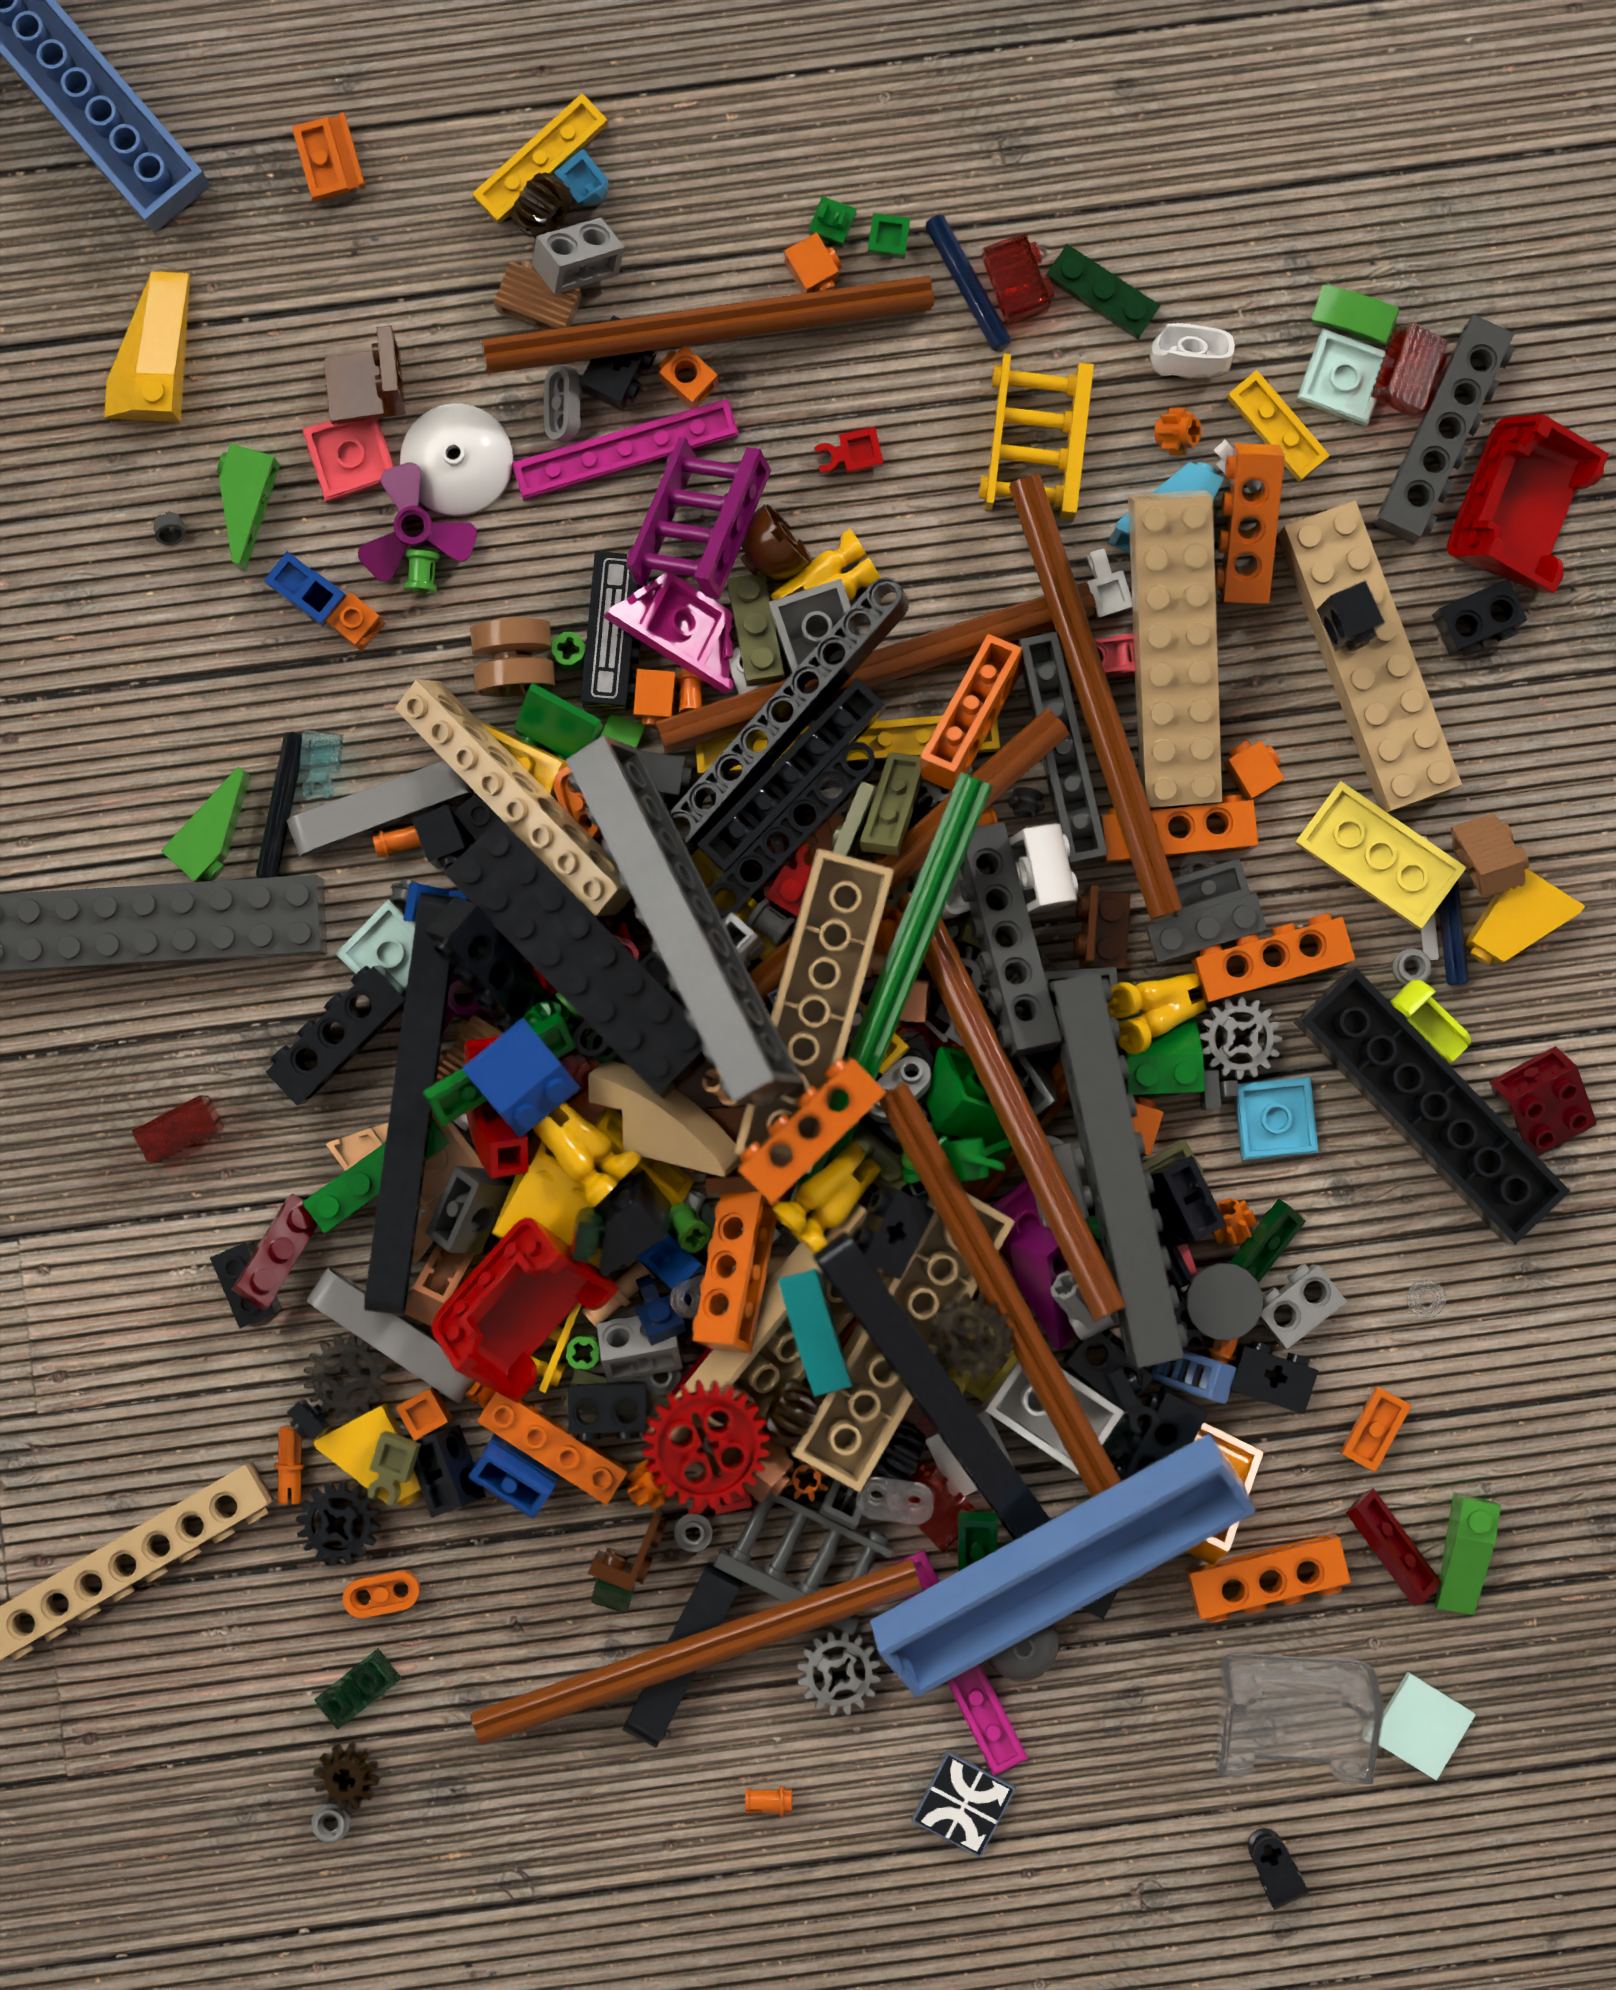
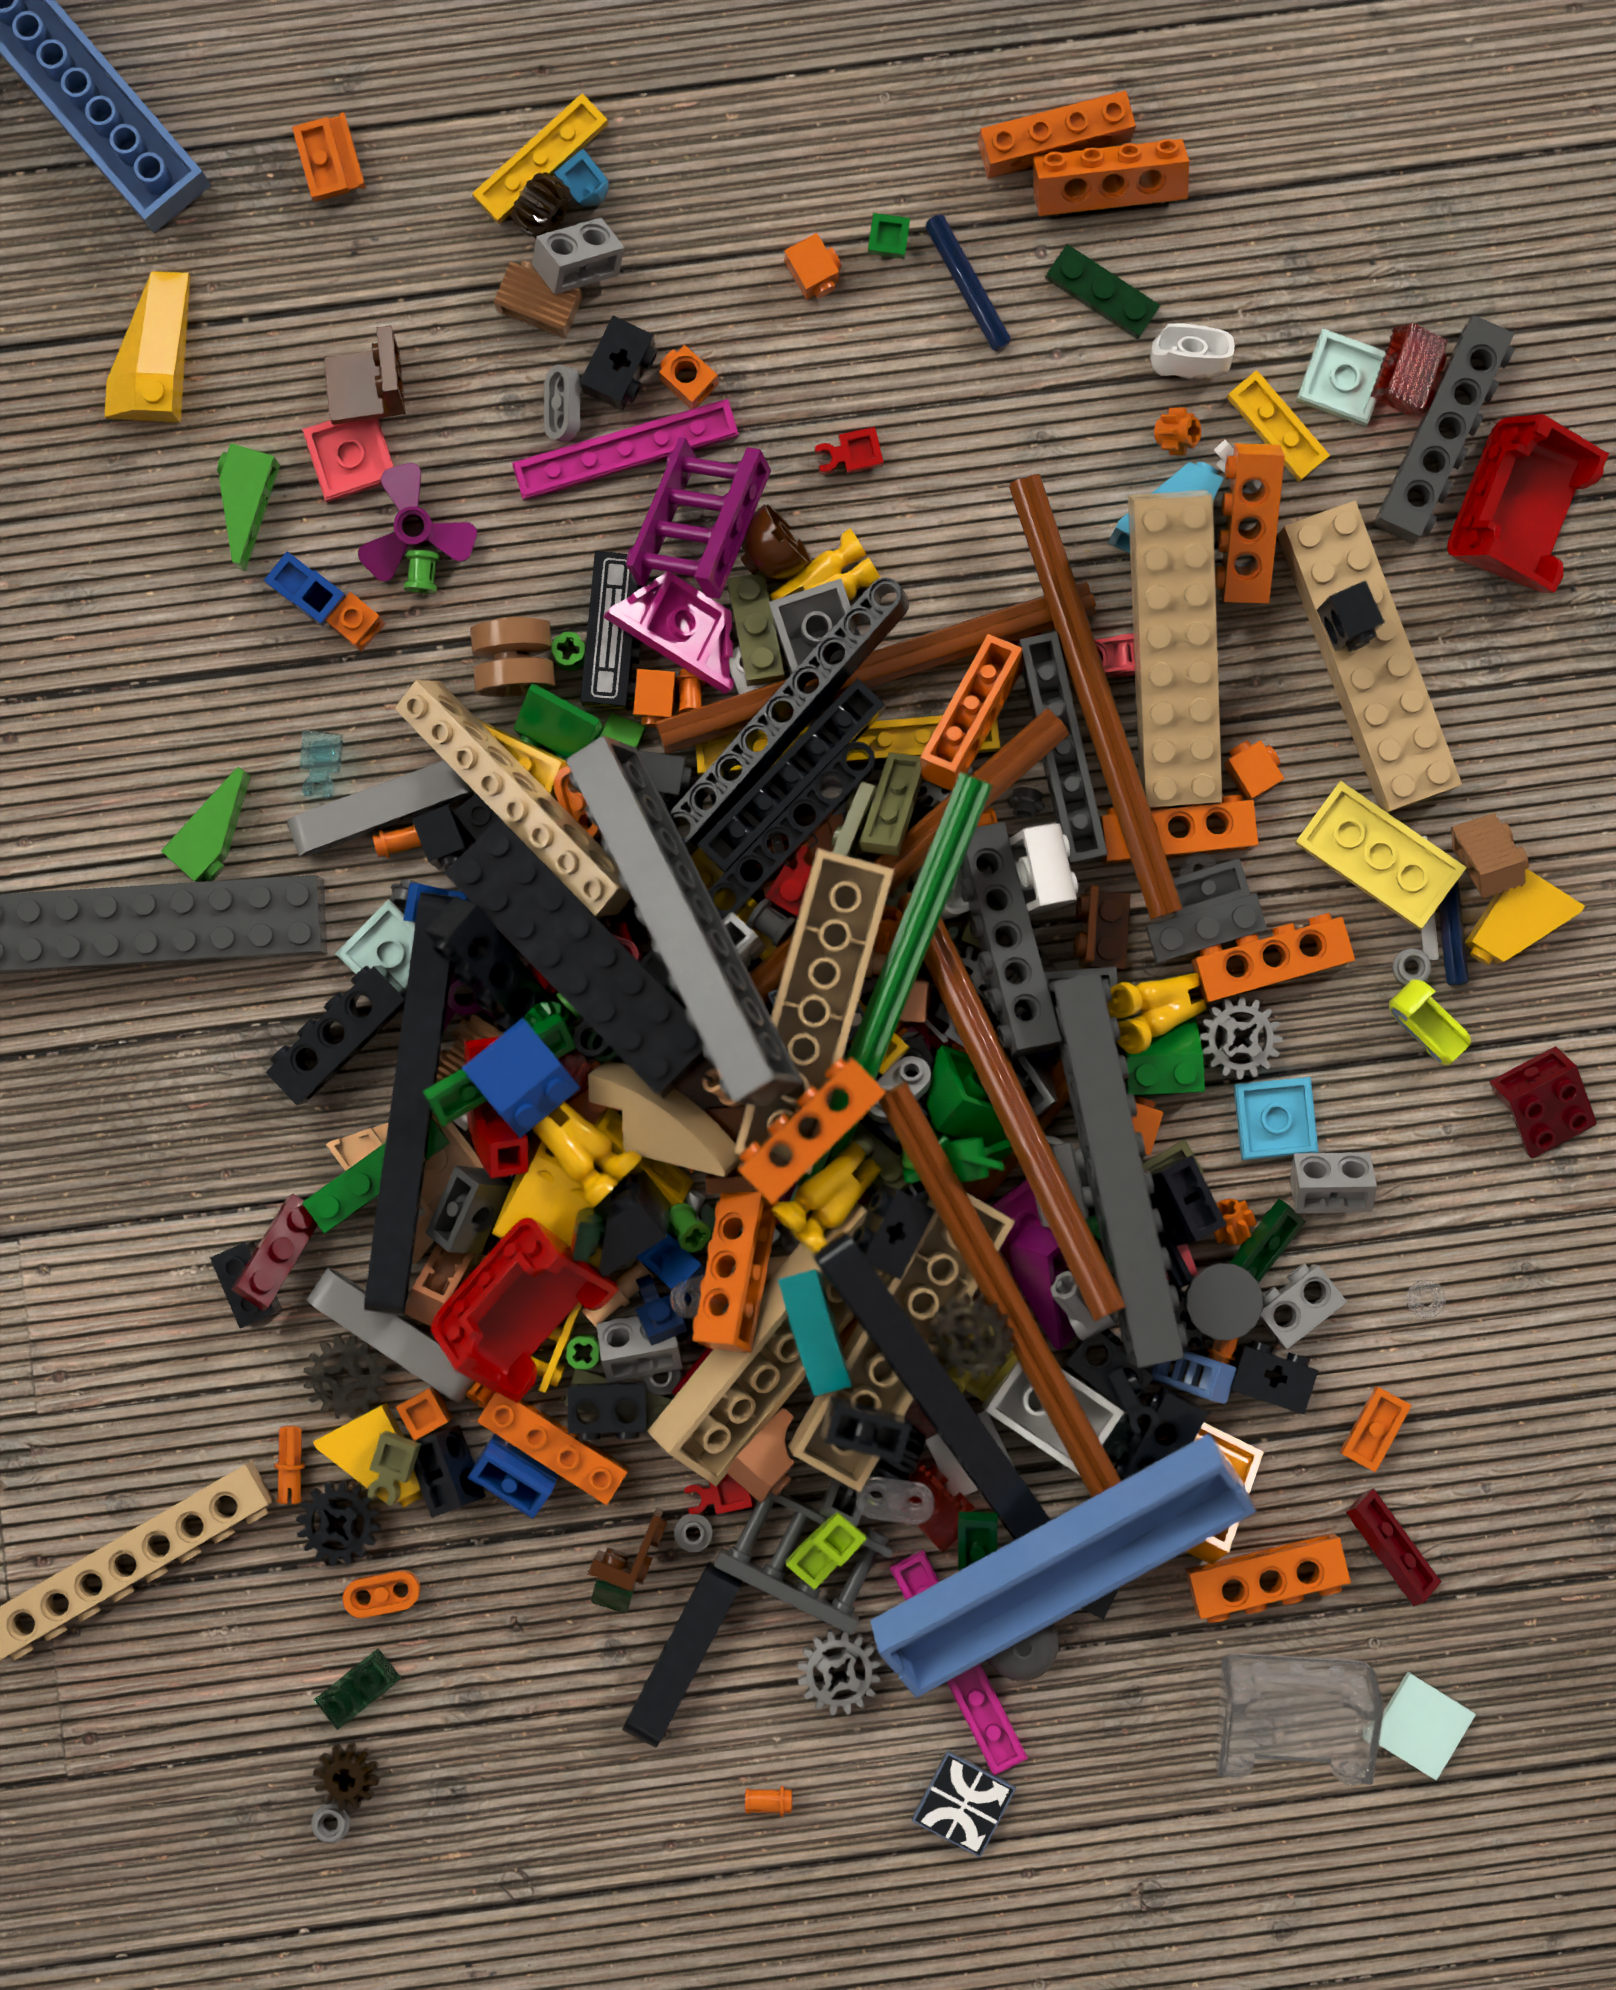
(164, 534): dark grey hinge -> none
(178, 1129): clear red brick -> none
(280, 806): black axle -> none
(308, 1420): black plate -> none
(473, 478): white dish -> none
(642, 1488): orange gear -> none
(696, 1652): dark orange axle -> none
(707, 324): dark orange axle -> none
(737, 1431): red gear -> none
(791, 1412): dark brown gear -> none
(810, 1487): orange gear -> none
(825, 1549): none -> lime slope
(832, 221): green tile -> none
(865, 1429): none -> black brick
(1017, 279): clear red brick -> none
(1070, 128): none -> orange brick
(1071, 422): yellow fence -> none
(1108, 588): white plate -> none
(1110, 177): none -> orange brick
(1215, 1090): dark grey tile -> none
(1277, 1871): black piece -> none
(1333, 1182): none -> light grey brick
(1355, 313): bright green slope -> none
(1432, 1107): black brick -> none
(1467, 1553): bright green slope -> none
(1476, 611): black brick -> none

